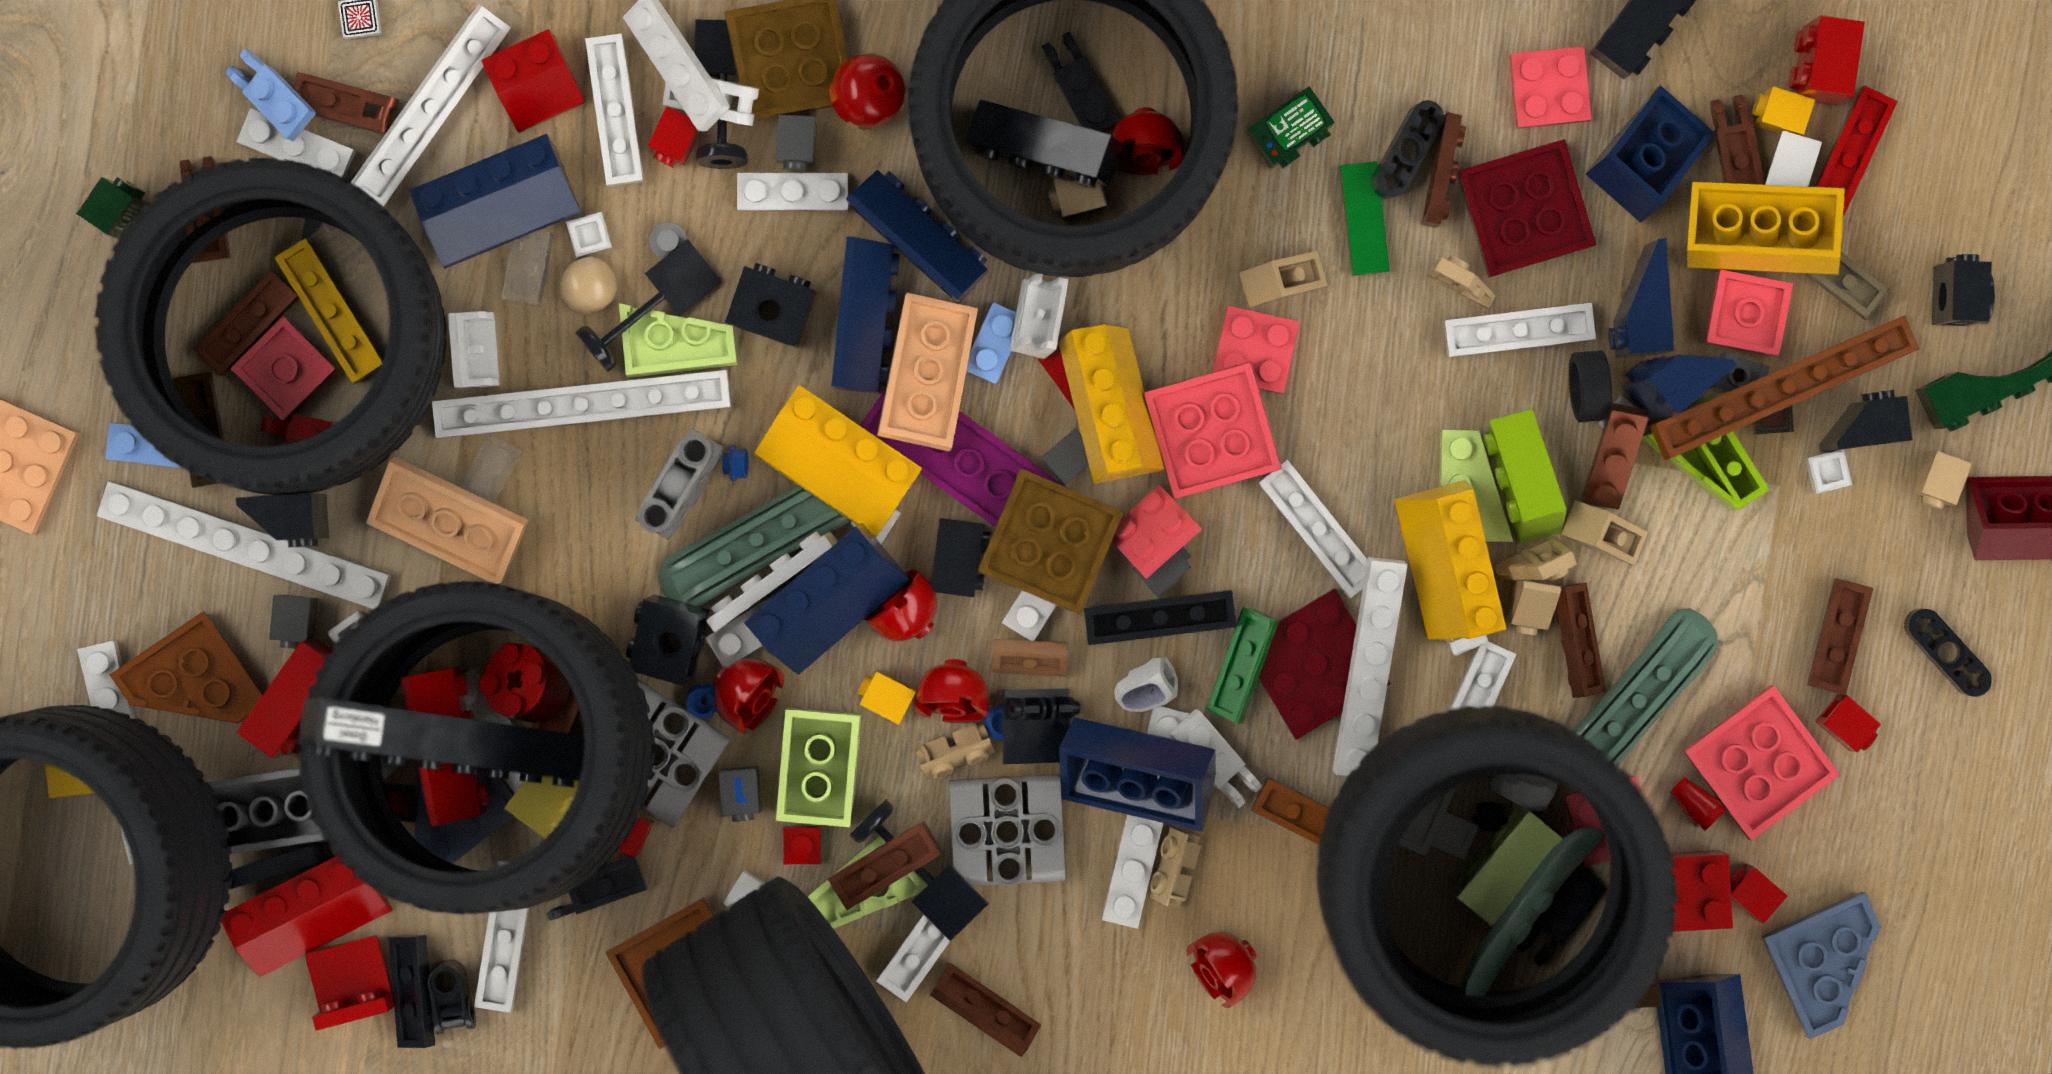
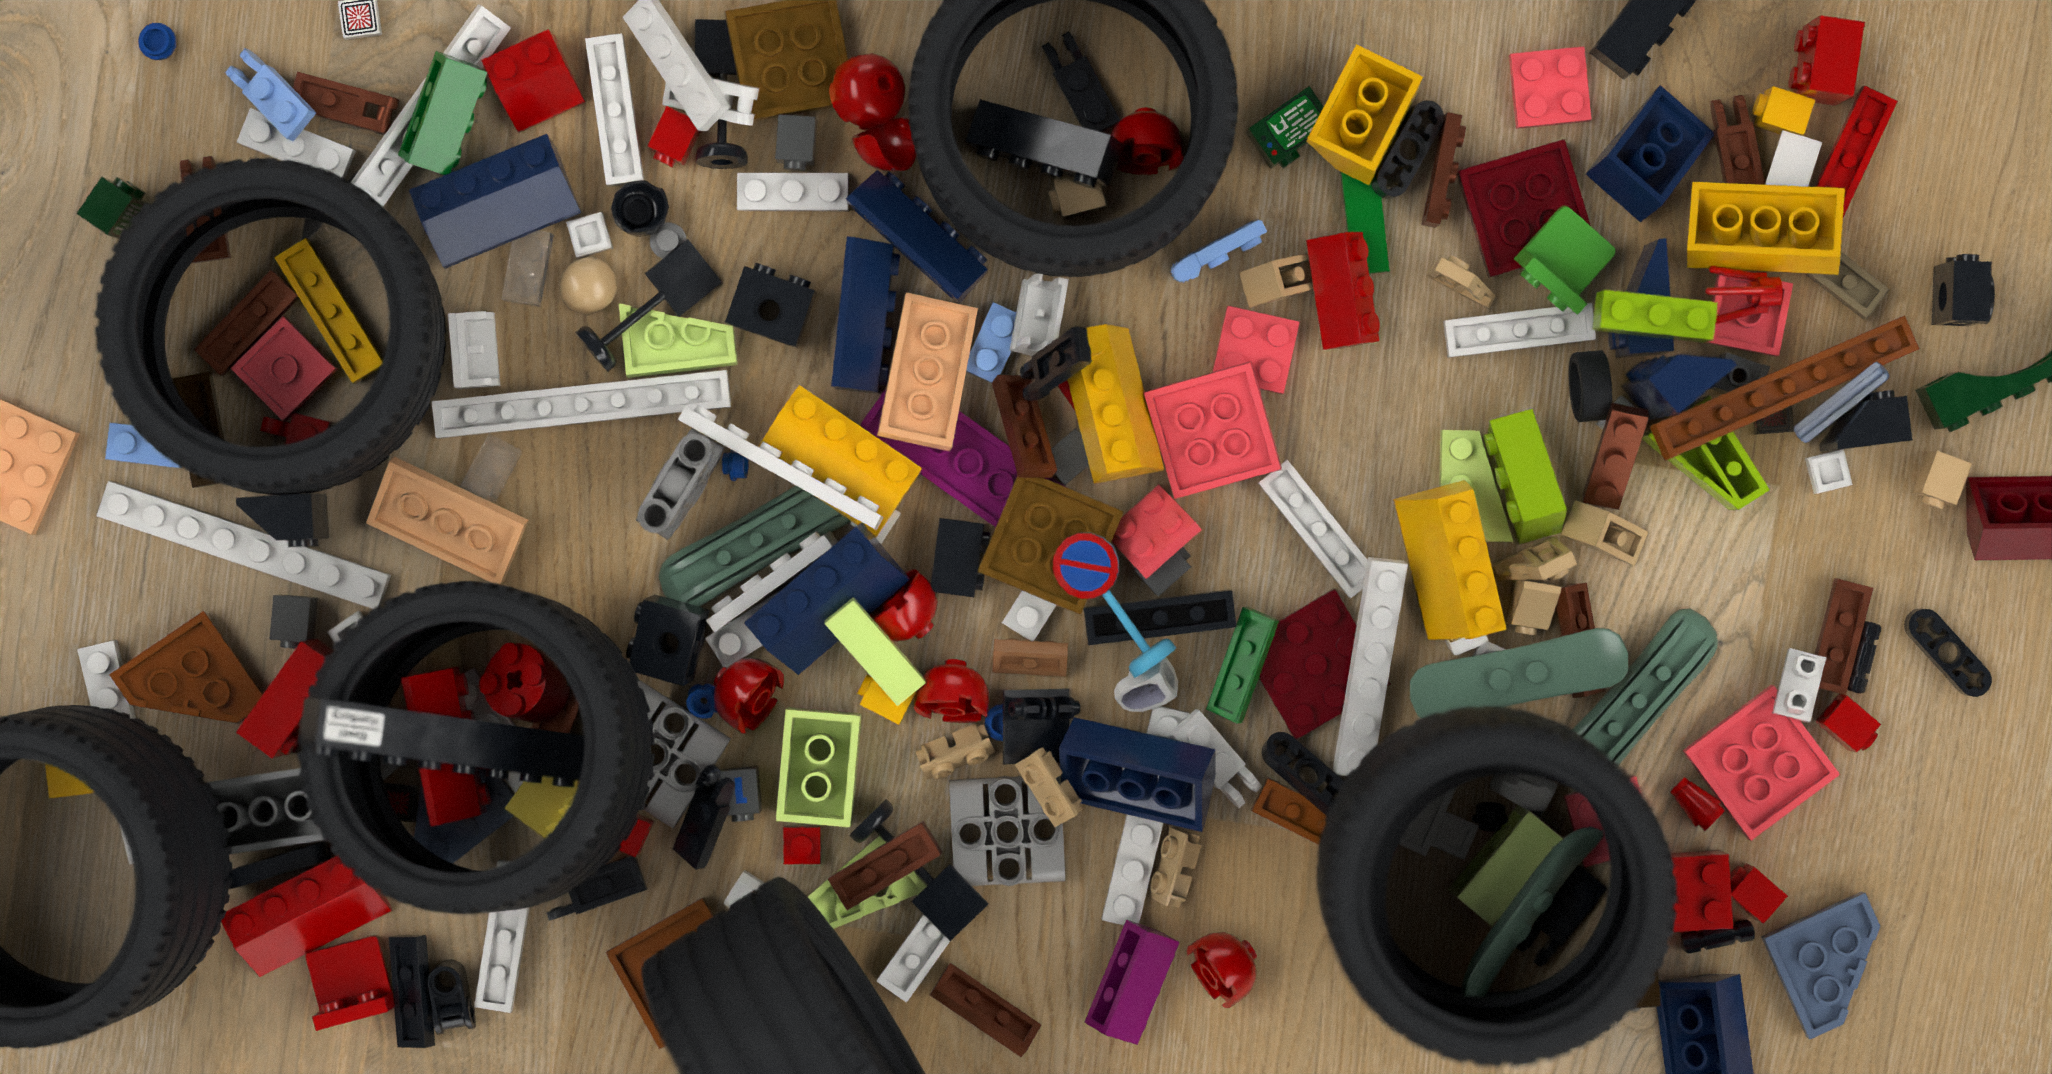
(157, 41): none -> blue plate
(443, 114): none -> brick
(640, 208): none -> black hair
(704, 817): none -> black hinge
(768, 457): none -> white plate
(875, 651): none -> yellowish green tile
(887, 146): none -> red helmet
(1024, 428): none -> copper plate
(1056, 363): none -> black hinge
(1056, 799): none -> tan hinge
(1088, 568): none -> piece
(1131, 982): none -> magenta brick
(1216, 251): none -> light blue hinge
(1306, 759): none -> black beam
(1343, 290): none -> red brick
(1363, 113): none -> yellow slope
(1522, 674): none -> sand green piece
(1565, 258): none -> bright green bracket
(1654, 316): none -> lime brick
(1710, 939): none -> black axle
(1760, 291): none -> red plant
(1799, 685): none -> white hips
(1841, 402): none -> sand blue axle
(1864, 657): none -> black axle

